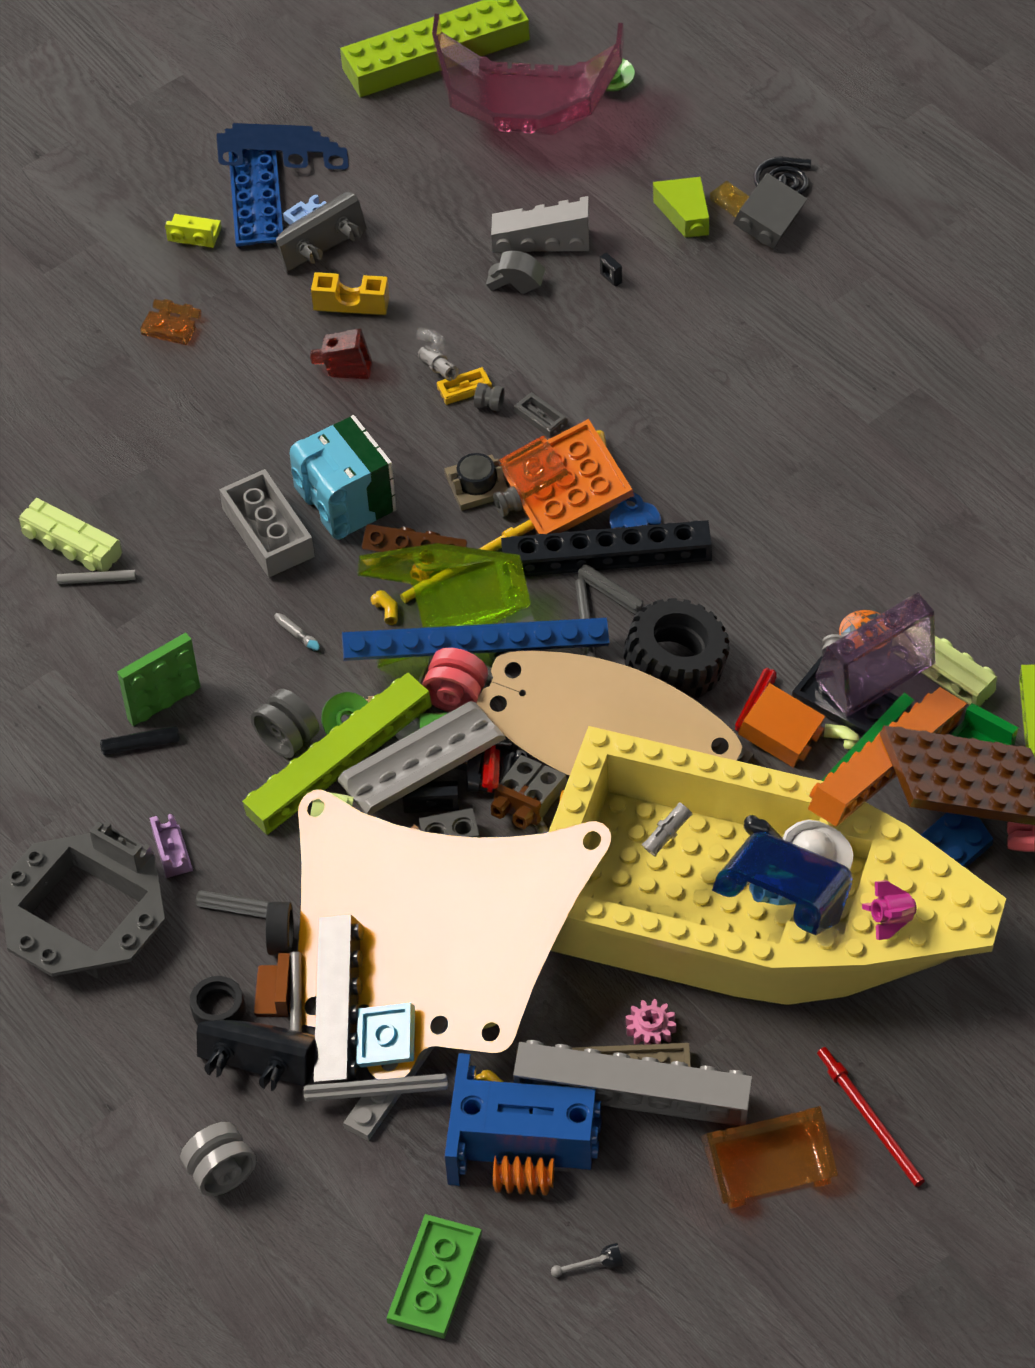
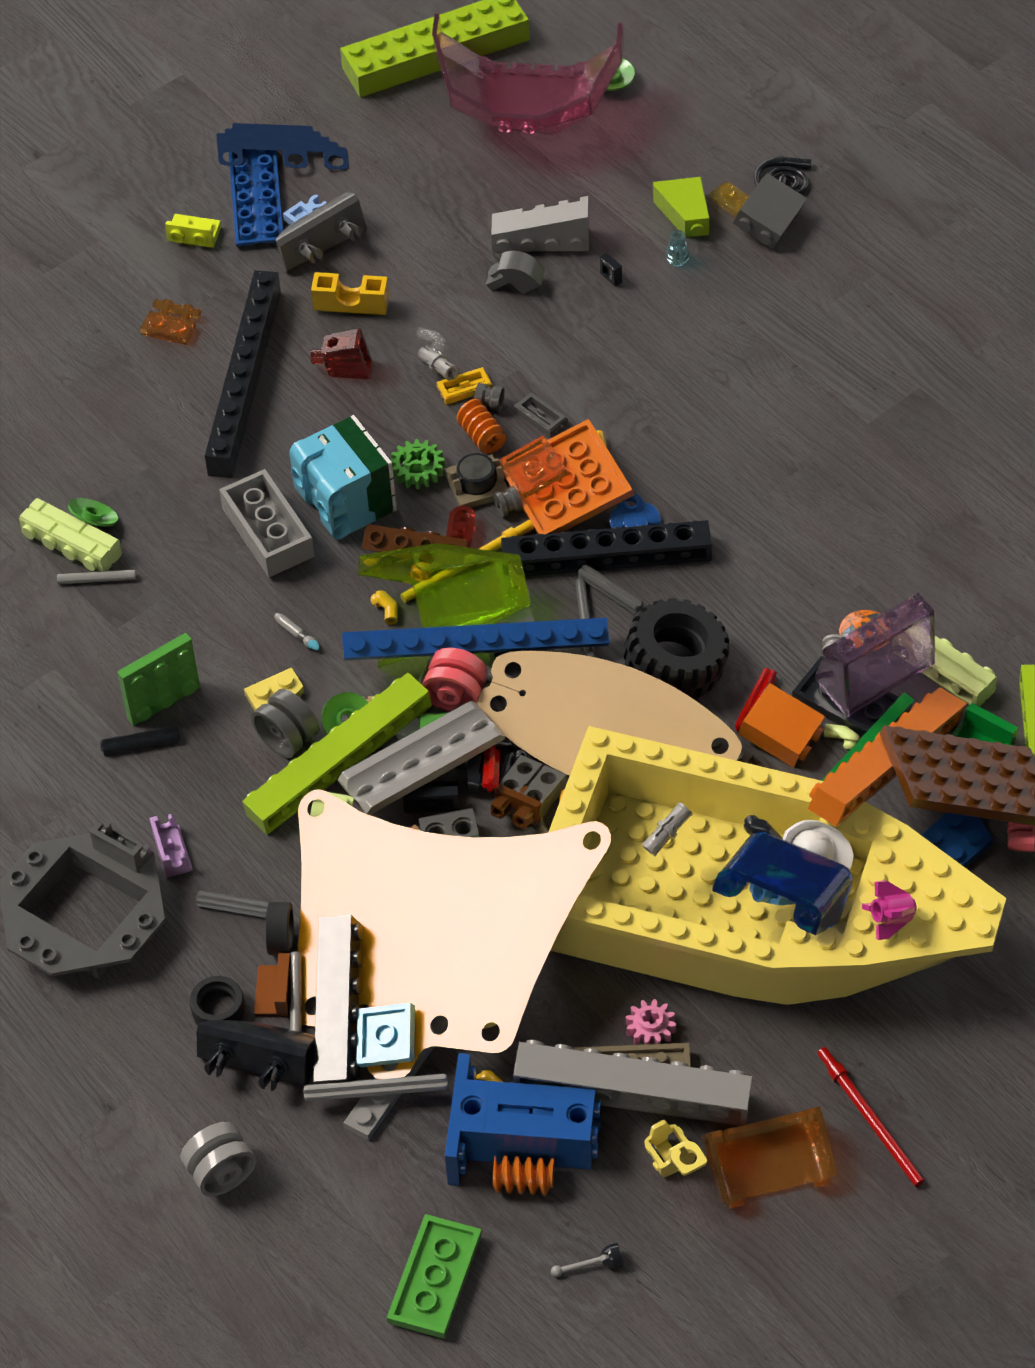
(93, 512): none -> bright green dish
(242, 374): none -> black brick
(260, 692): none -> light yellow wing
(417, 463): none -> bright green gear
(457, 528): none -> clear red plate
(481, 426): none -> orange piece
(676, 1157): none -> light yellow piece
(677, 249): none -> clear light blue cone

